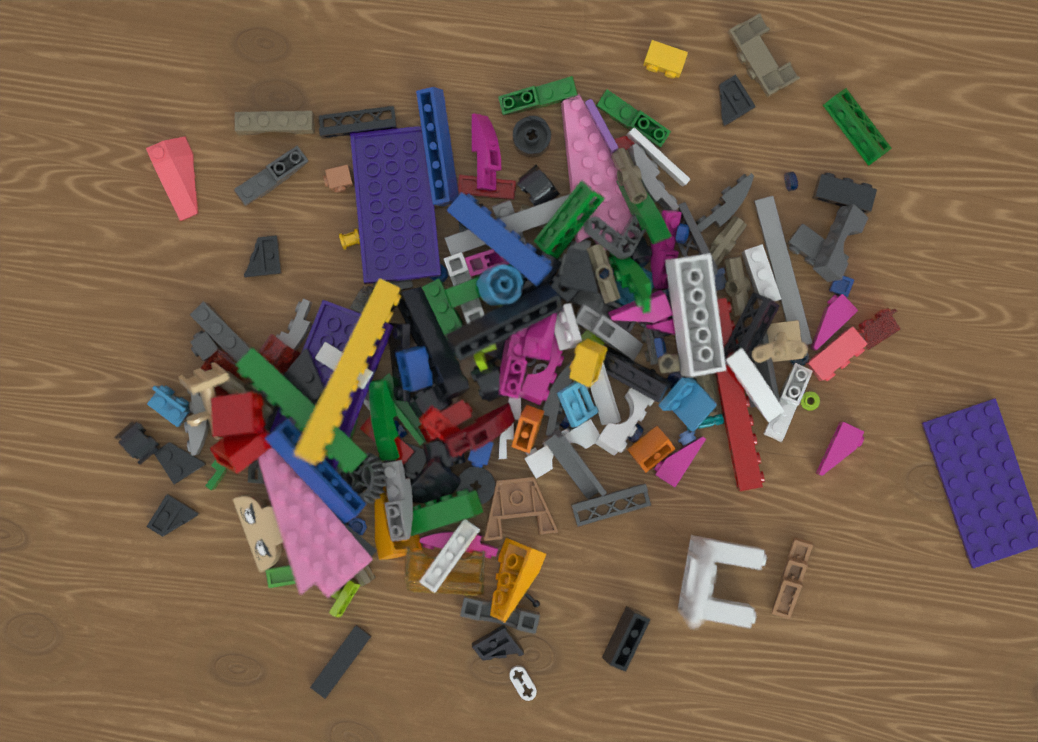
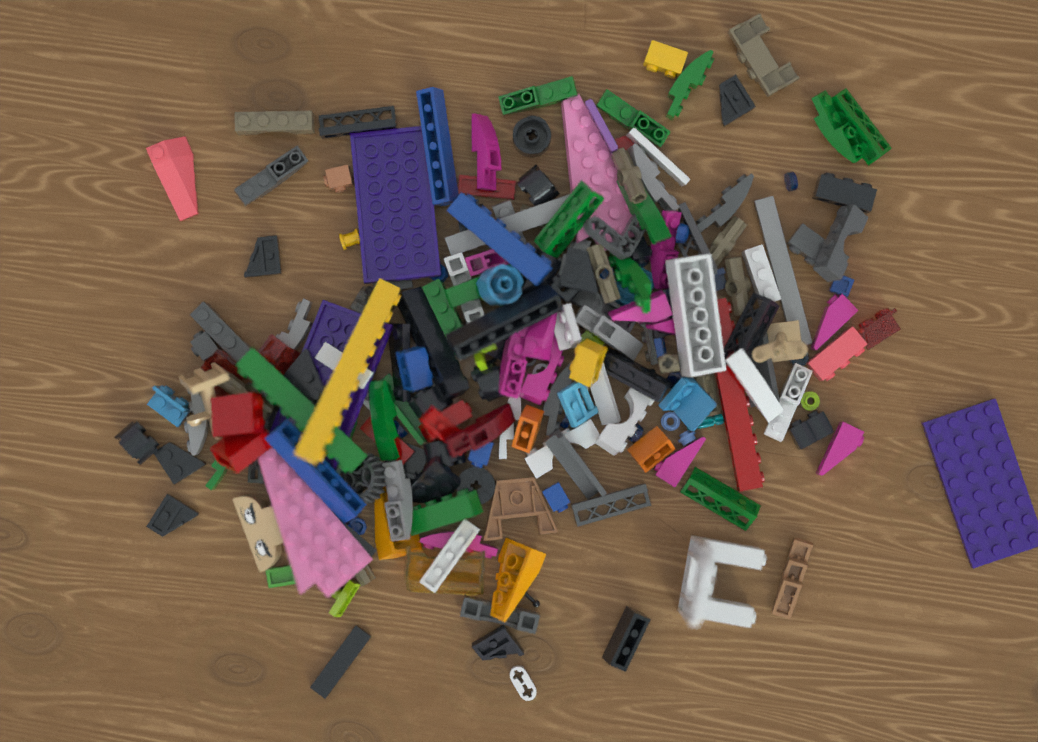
(556, 497): none -> blue brick
(674, 426): none -> medium blue plate
(690, 77): none -> green slope
(723, 496): none -> green fence
(810, 430): none -> black brick
(839, 135): none -> green slope

